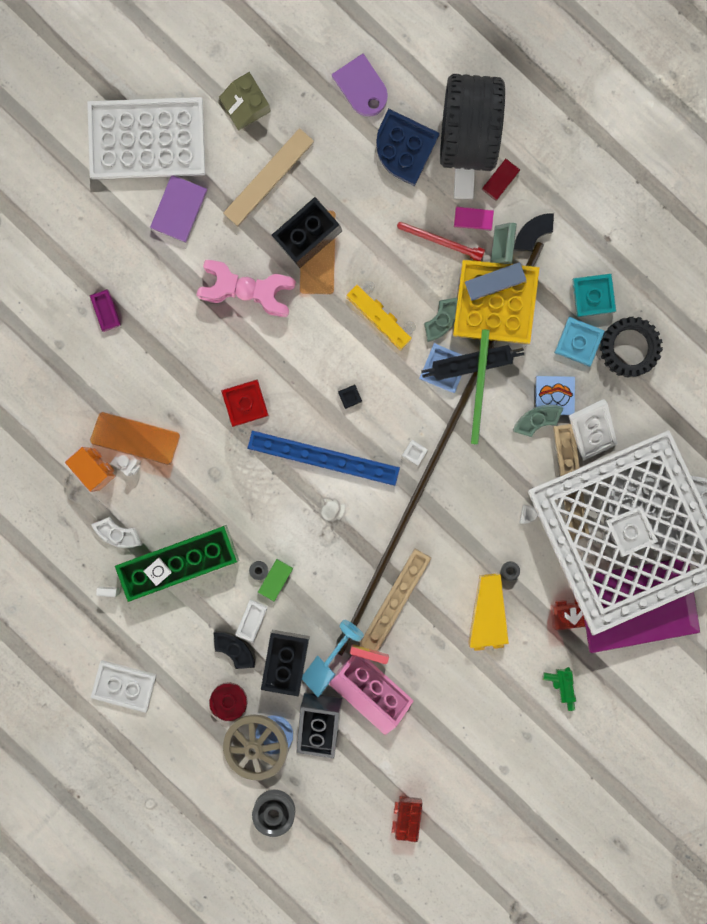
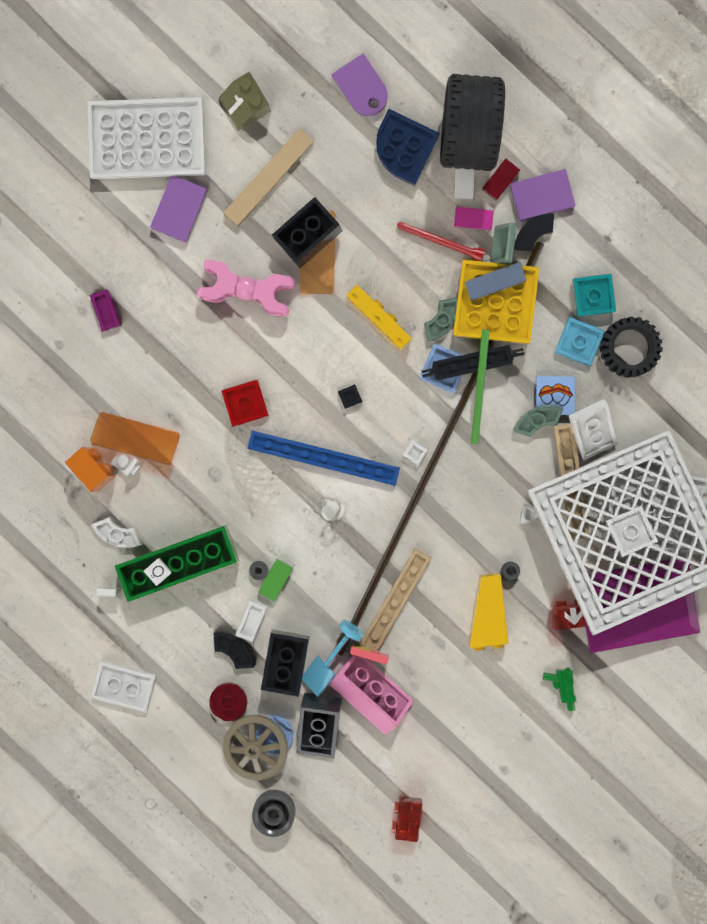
(542, 195): none -> medium lavender tile

